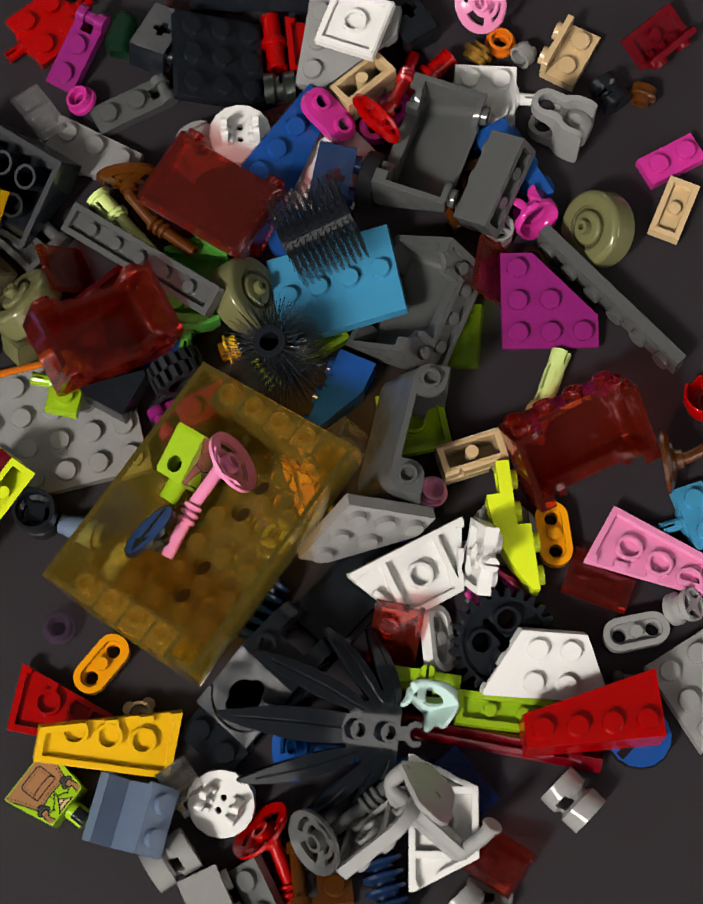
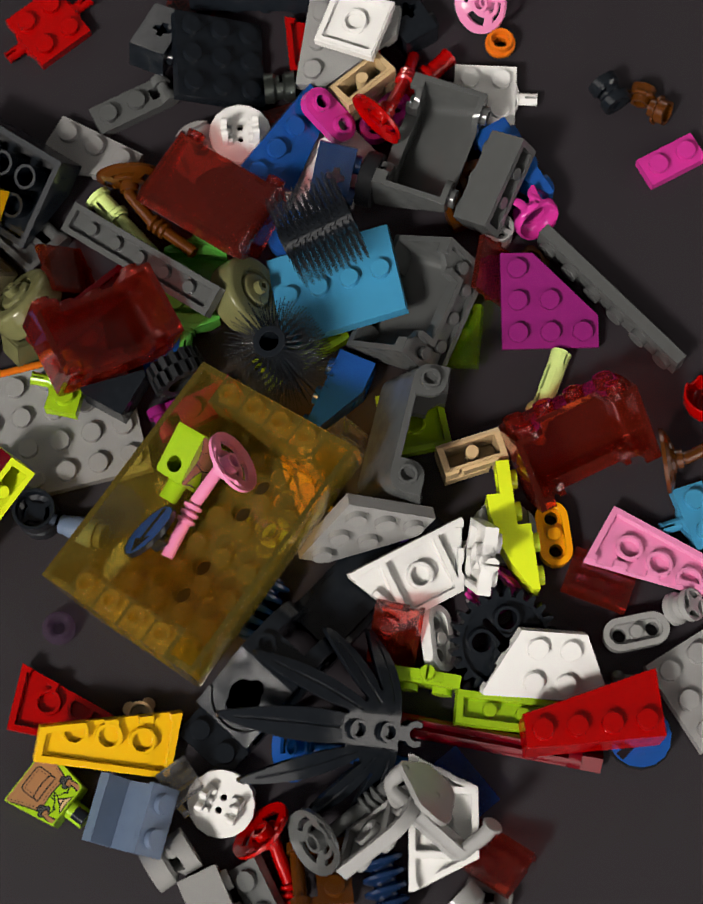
(39, 113): clear slope -> none
(78, 49): magenta plate -> none
(81, 100): dark pink plate -> none
(99, 662): light orange plate -> none
(119, 34): clear green brick -> none
(224, 348): yellow plate -> none
(273, 43): red pin -> none
(434, 492): bright pink plate -> none
(435, 710): light aqua piece -> none
(477, 53): pearl gold plate -> none
(523, 54): light grey hinge -> none
(567, 55): tan bracket -> none
(568, 123): light grey piece -> none
(573, 800): light grey wheel -> none
(599, 227): olive wheel -> none
(657, 38): dark red bracket -> none
(659, 110): none -> reddish brown plate
(673, 210): tan plate -> none

